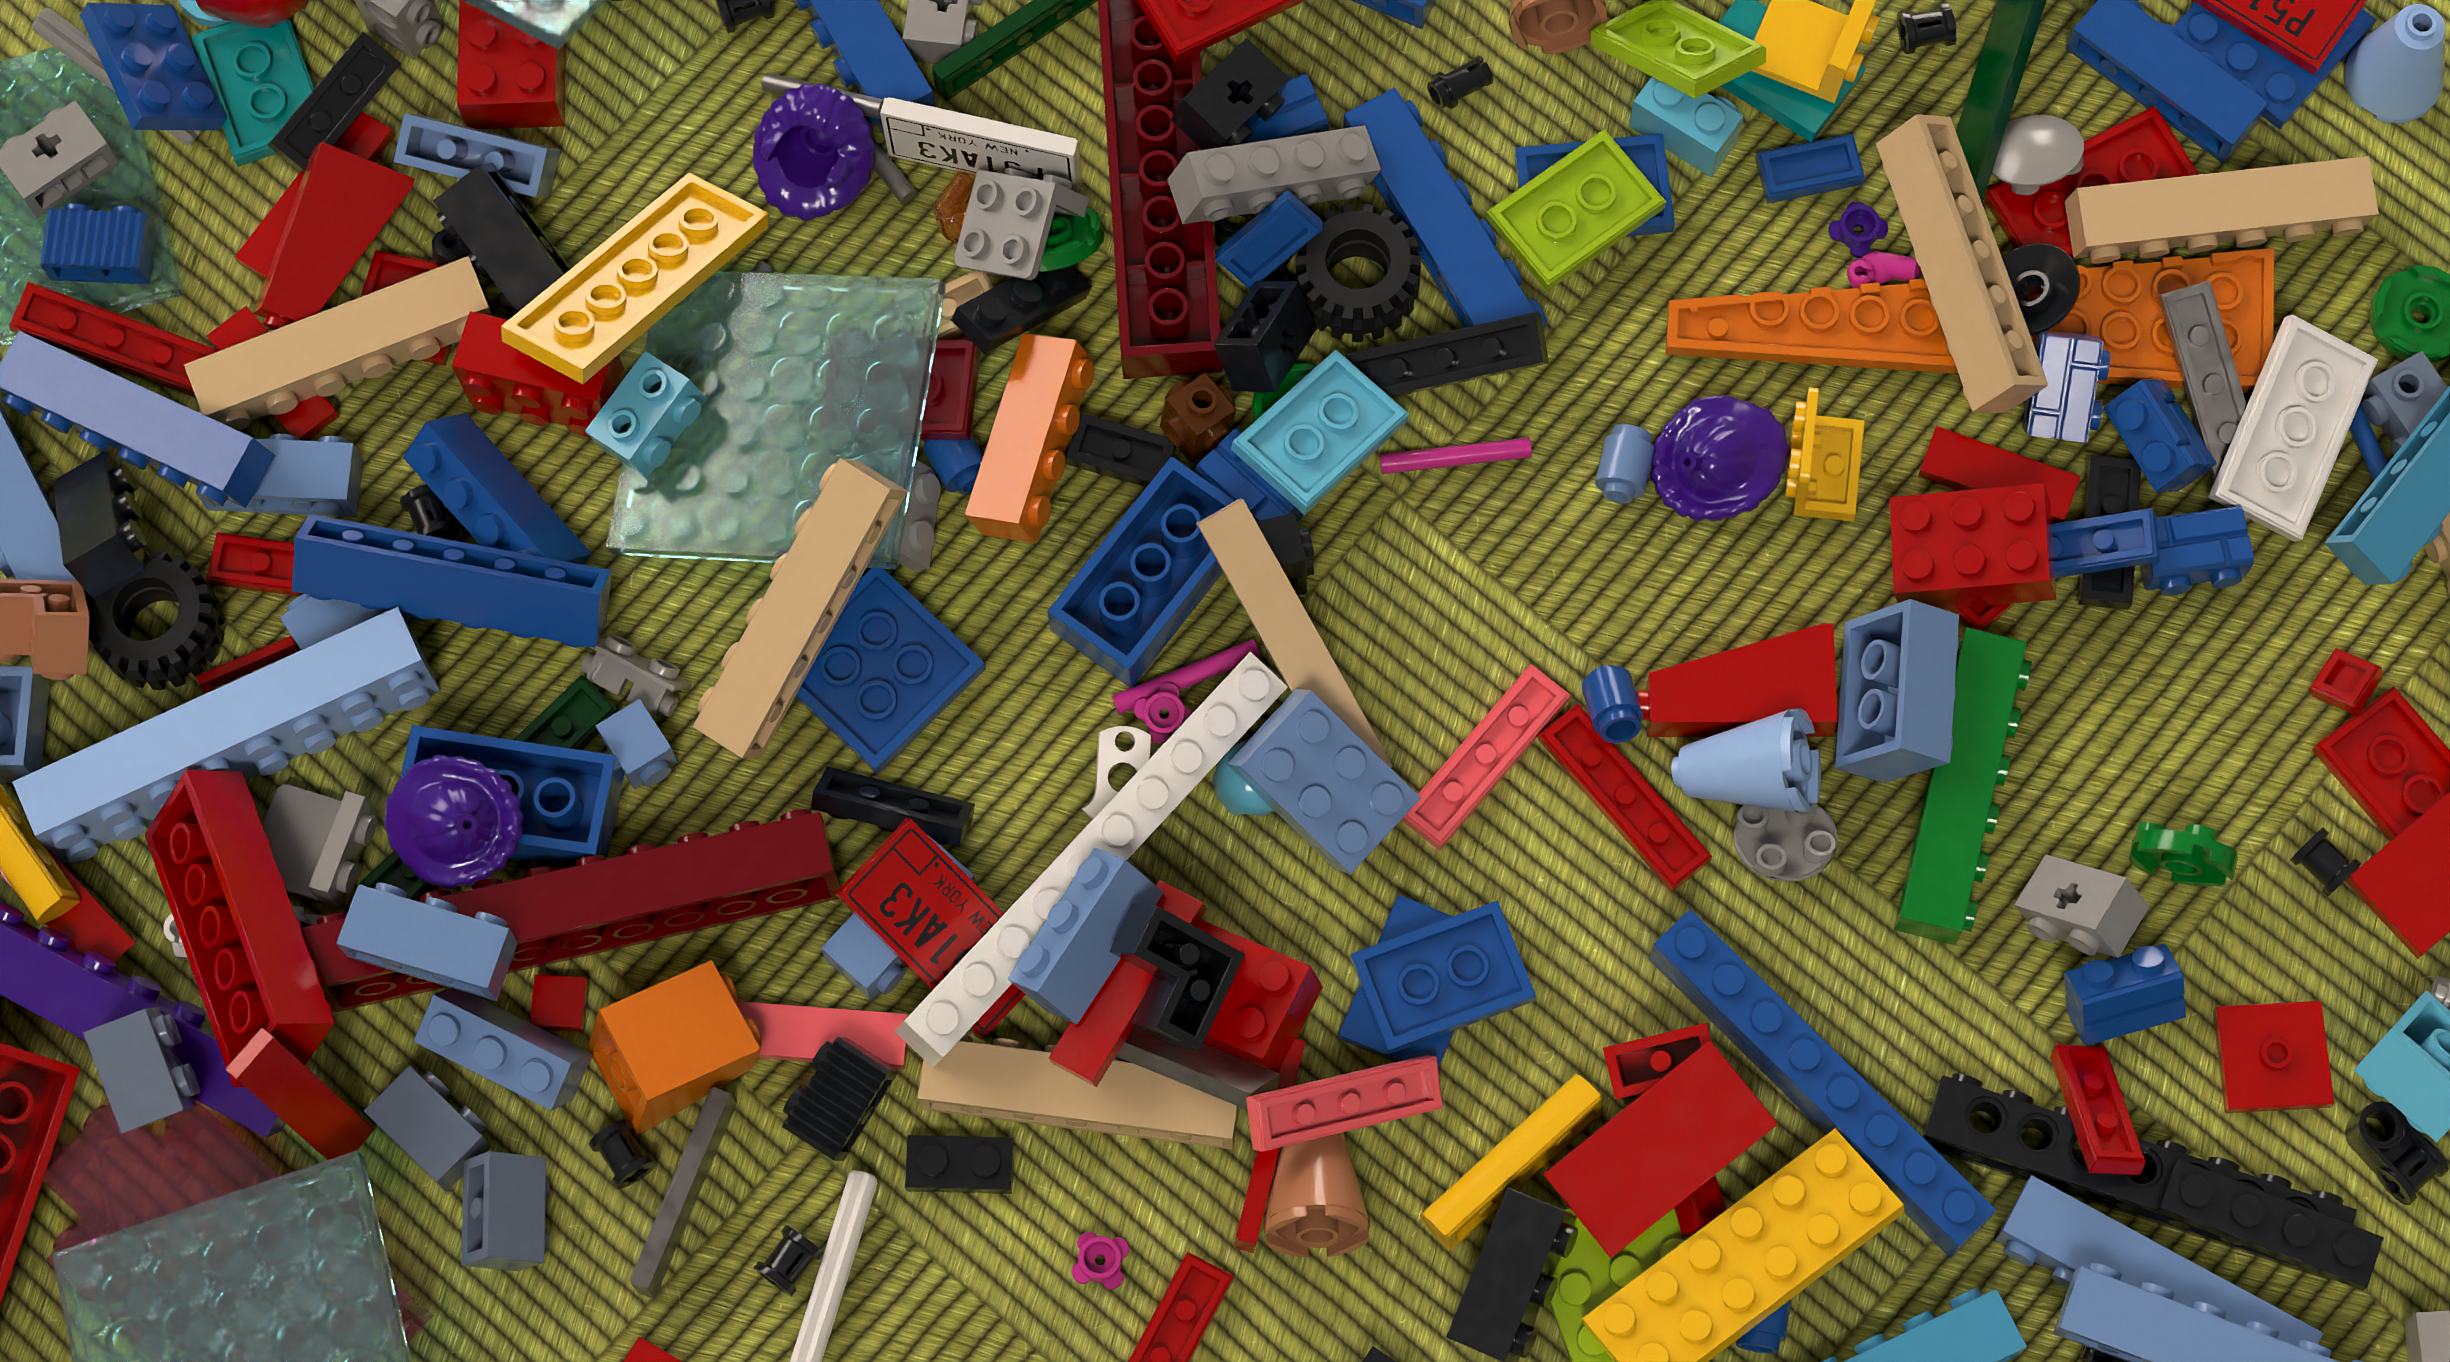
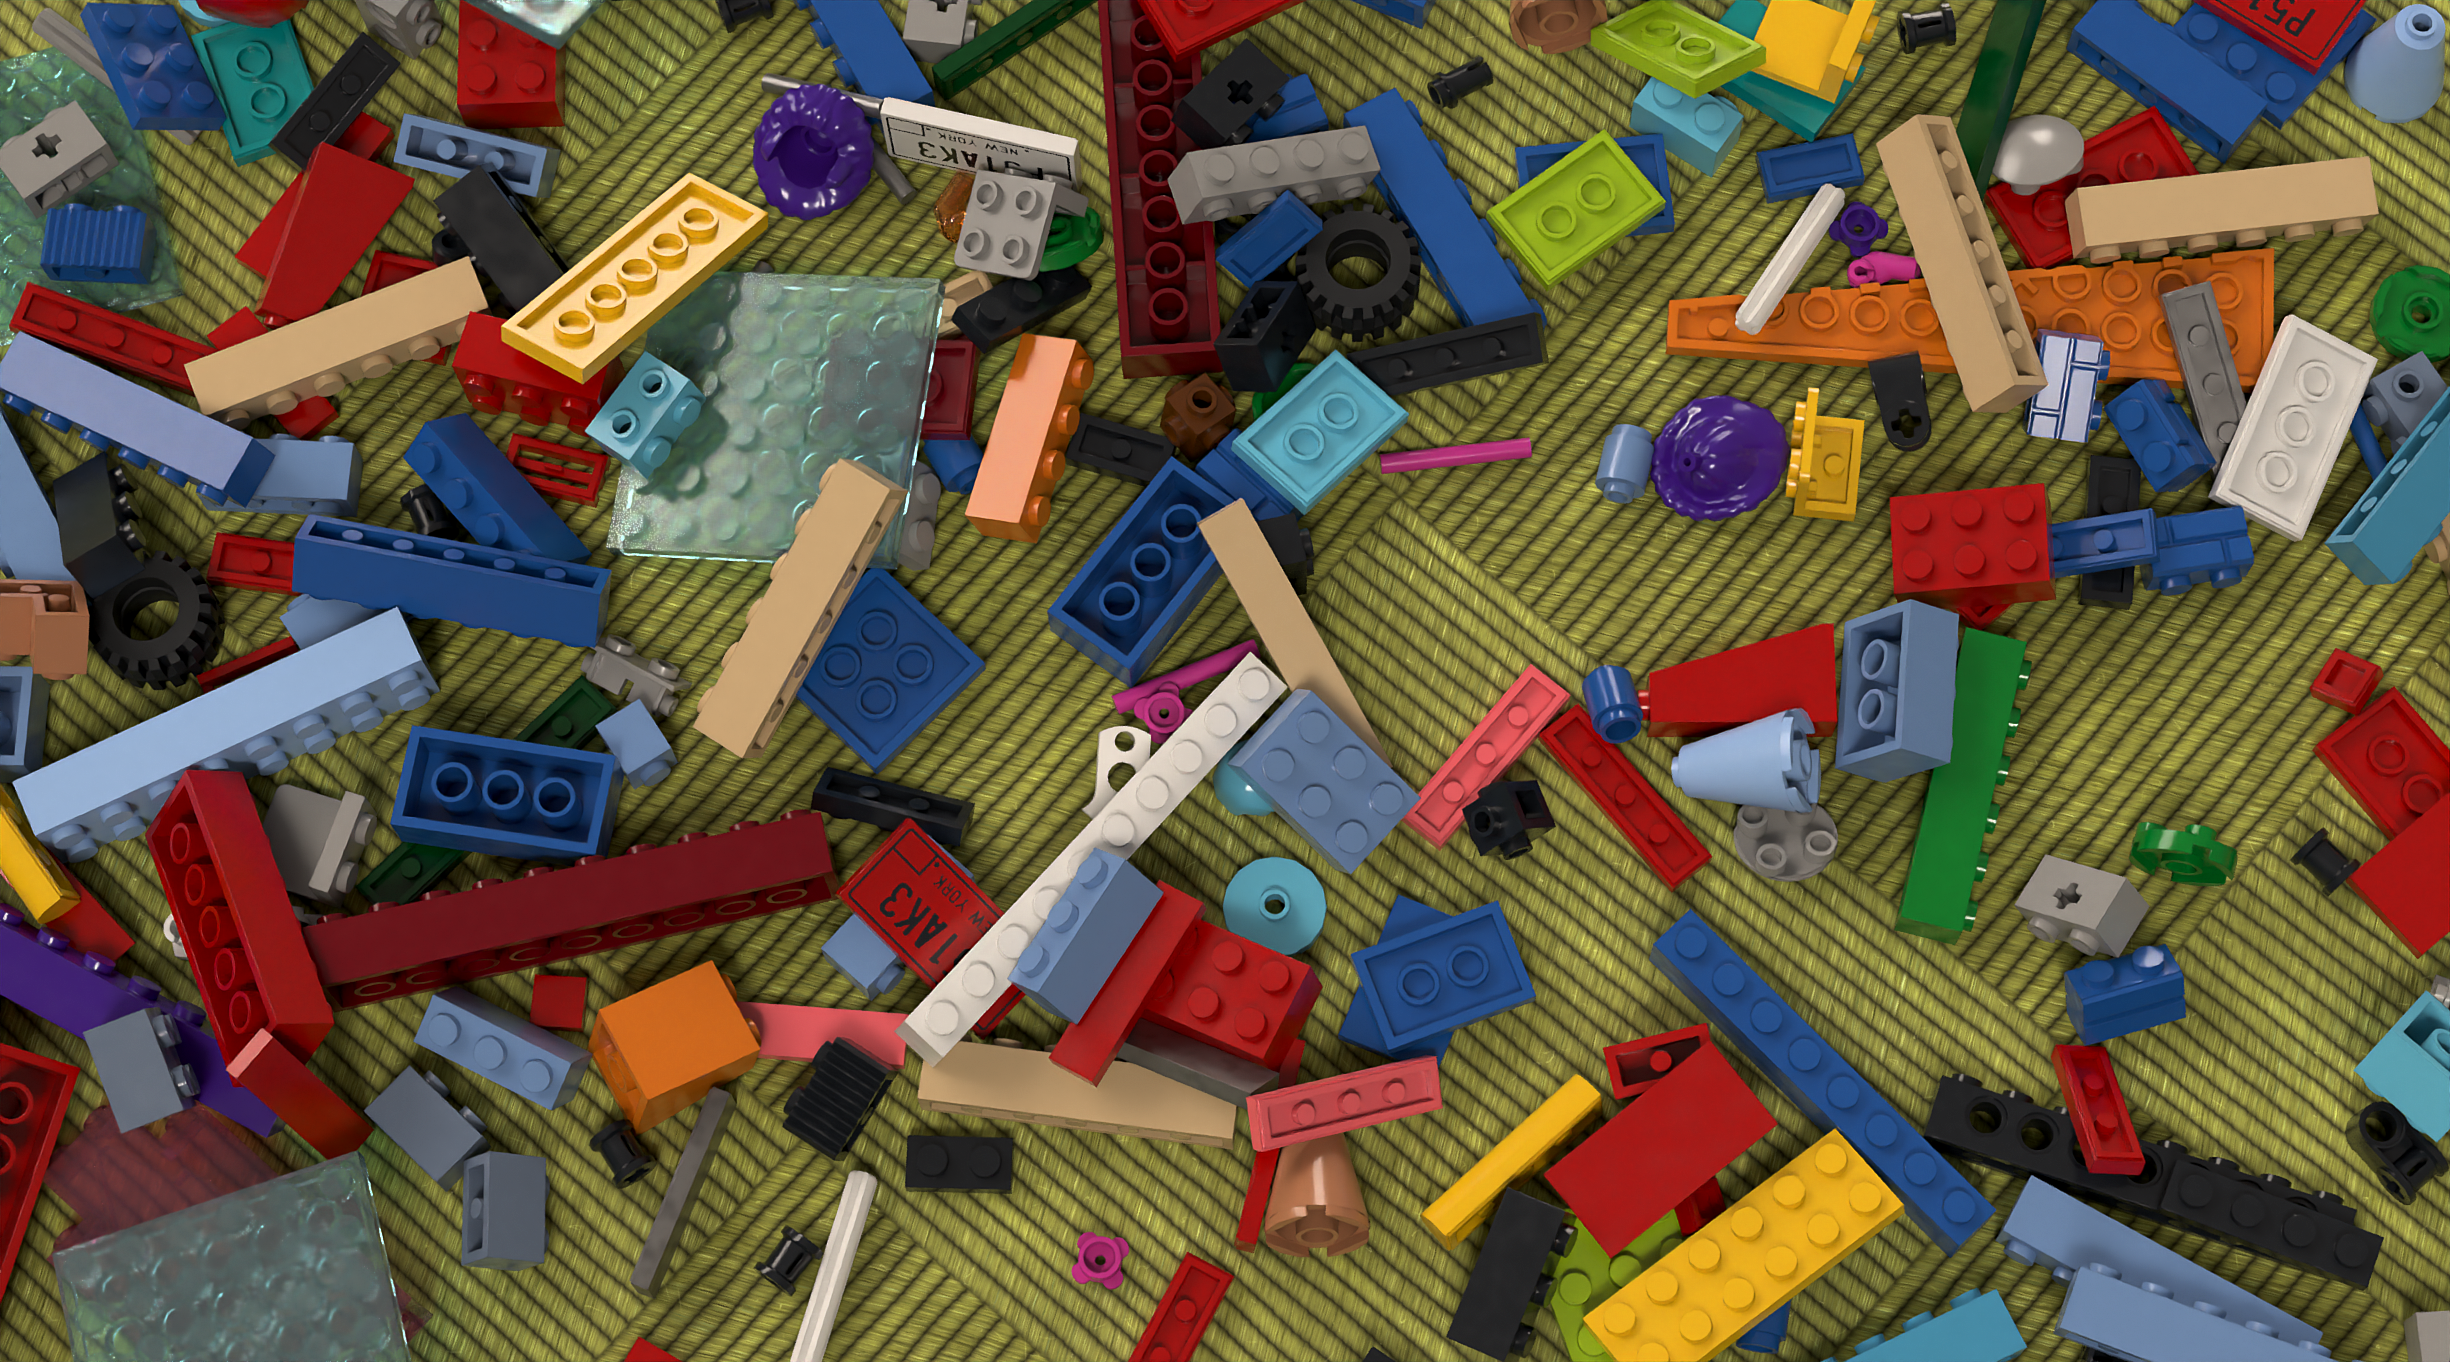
(428, 940): medium blue brick -> none
(453, 820): dark purple piece -> none
(594, 481): none -> red tile
(1188, 974): black brick -> none
(1279, 879): none -> medium azure plate
(1508, 818): none -> black brick
(1789, 259): none -> white axle
(1900, 392): none -> black piece
(1972, 464): red tile -> none
(2046, 271): black dish -> none
(2273, 1057): red plate -> none

